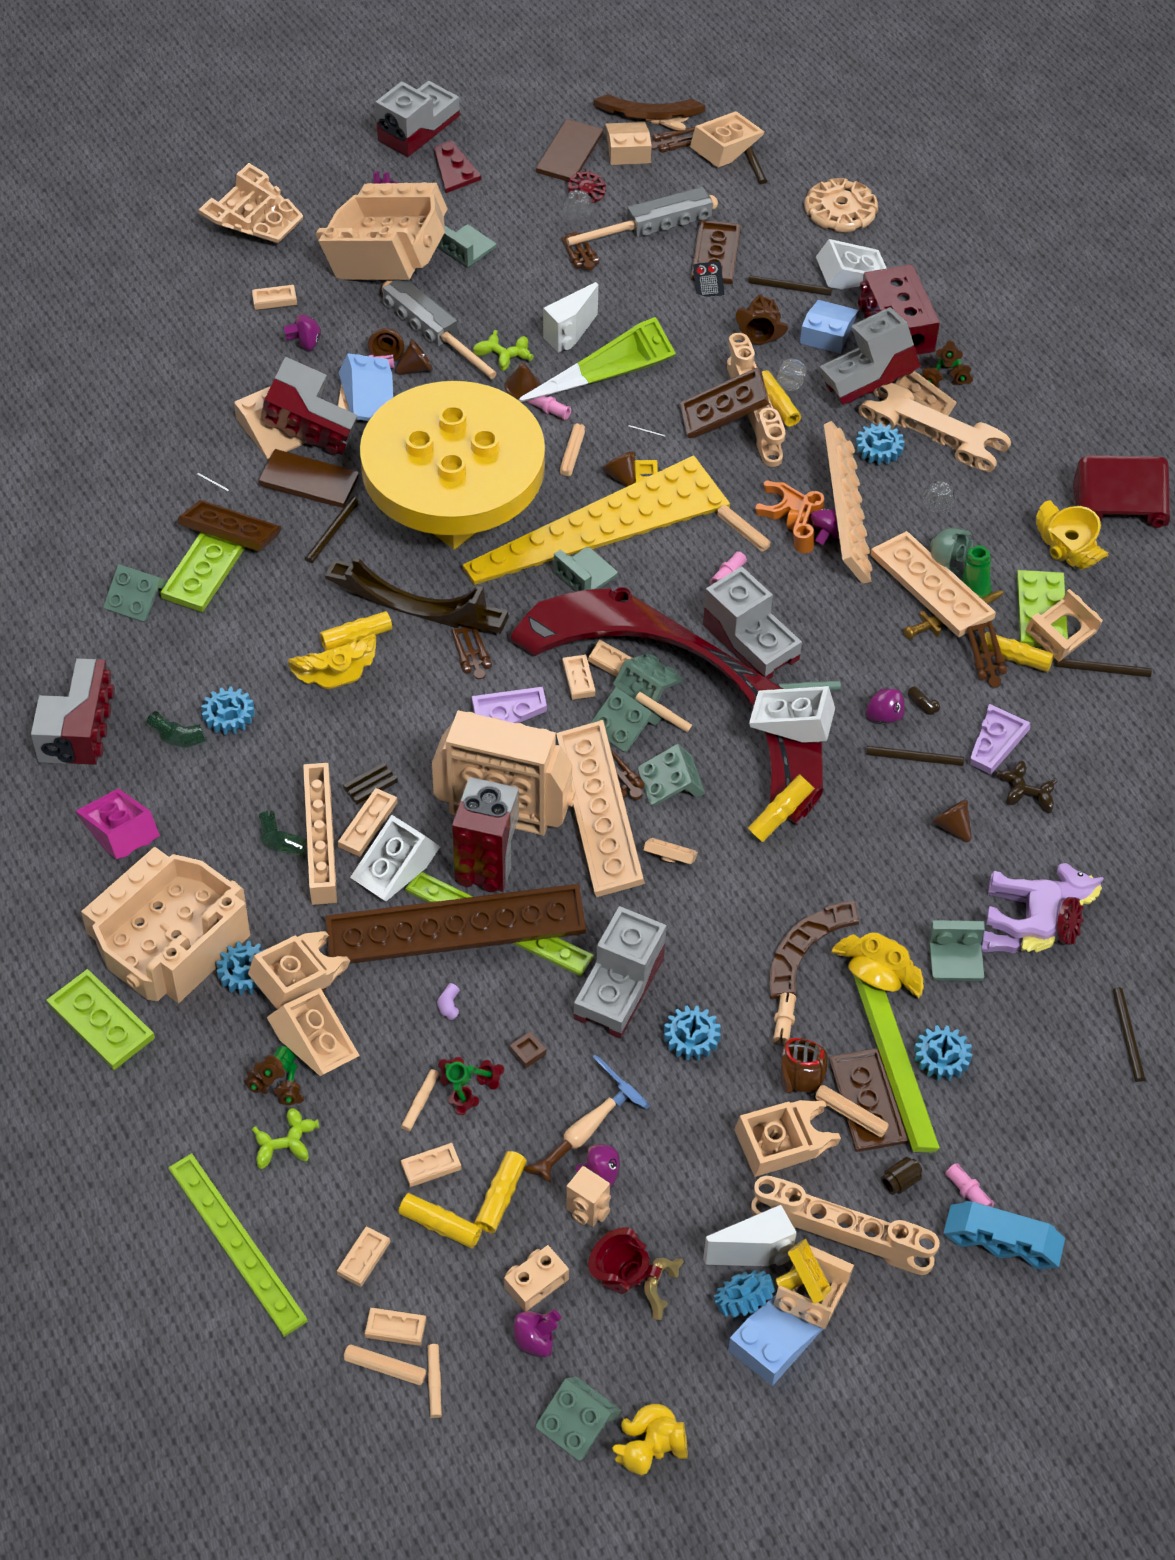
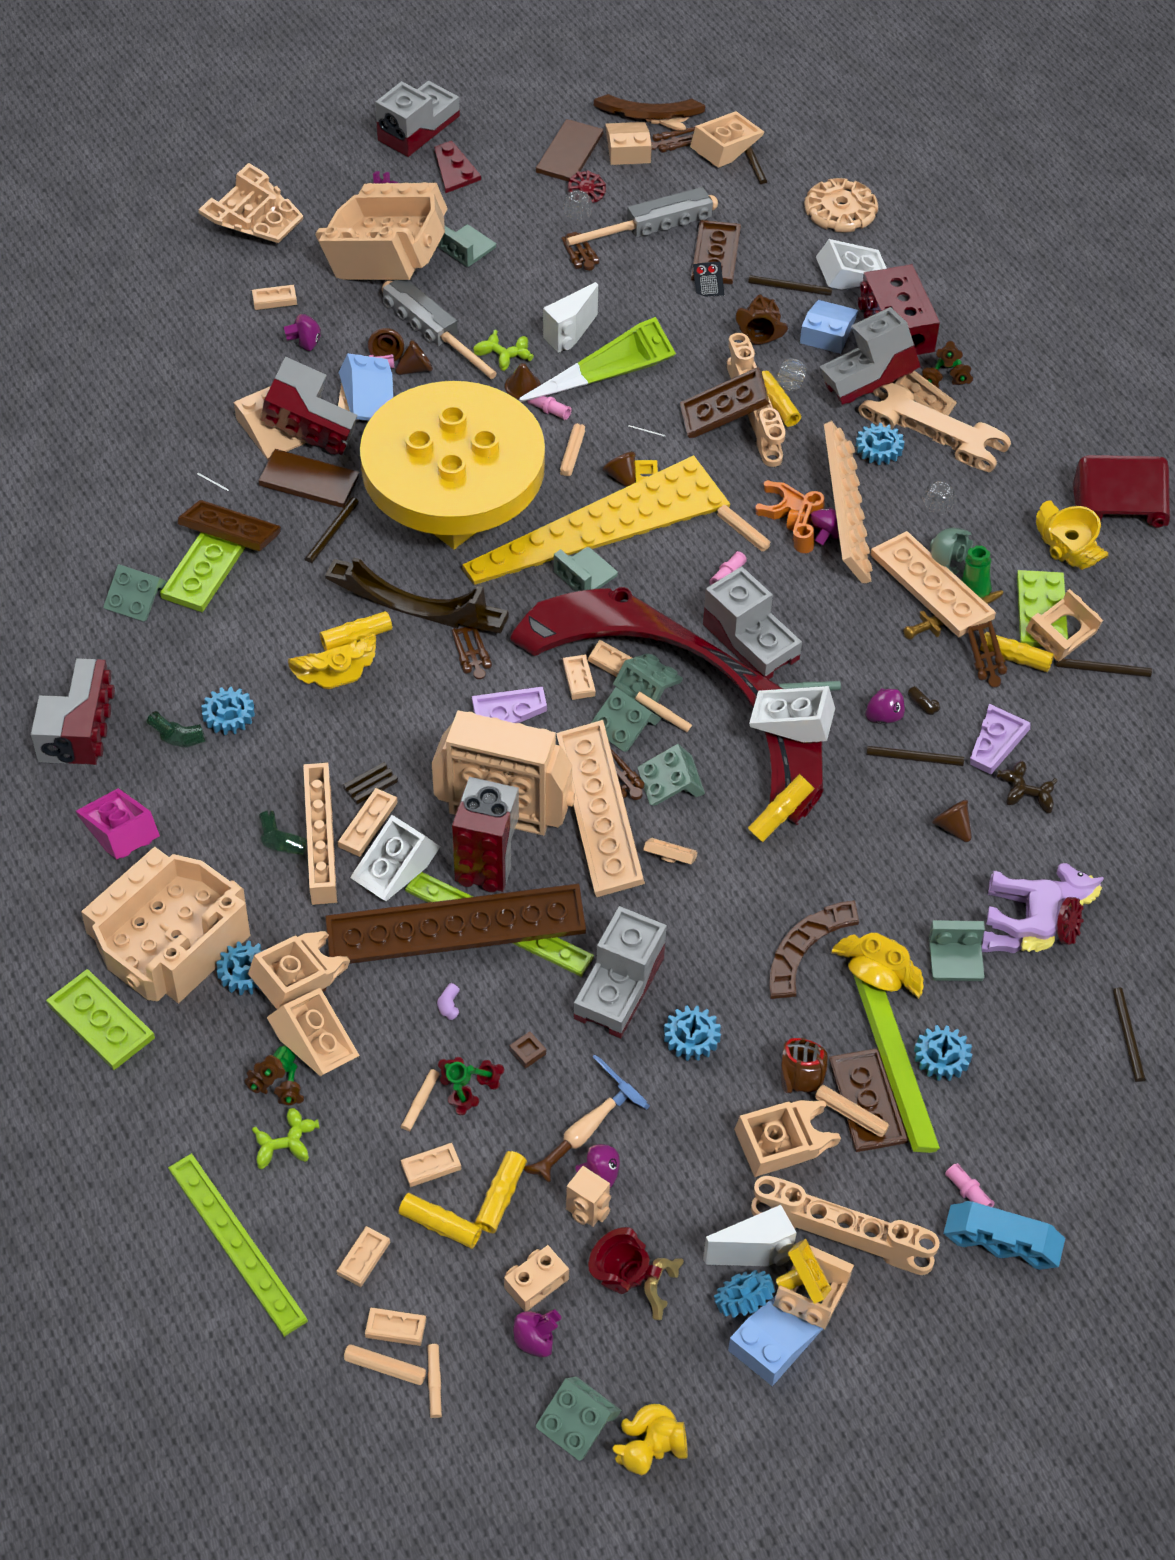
(784, 1018): light nougat pin -> none
(901, 1175): dark brown brick -> none

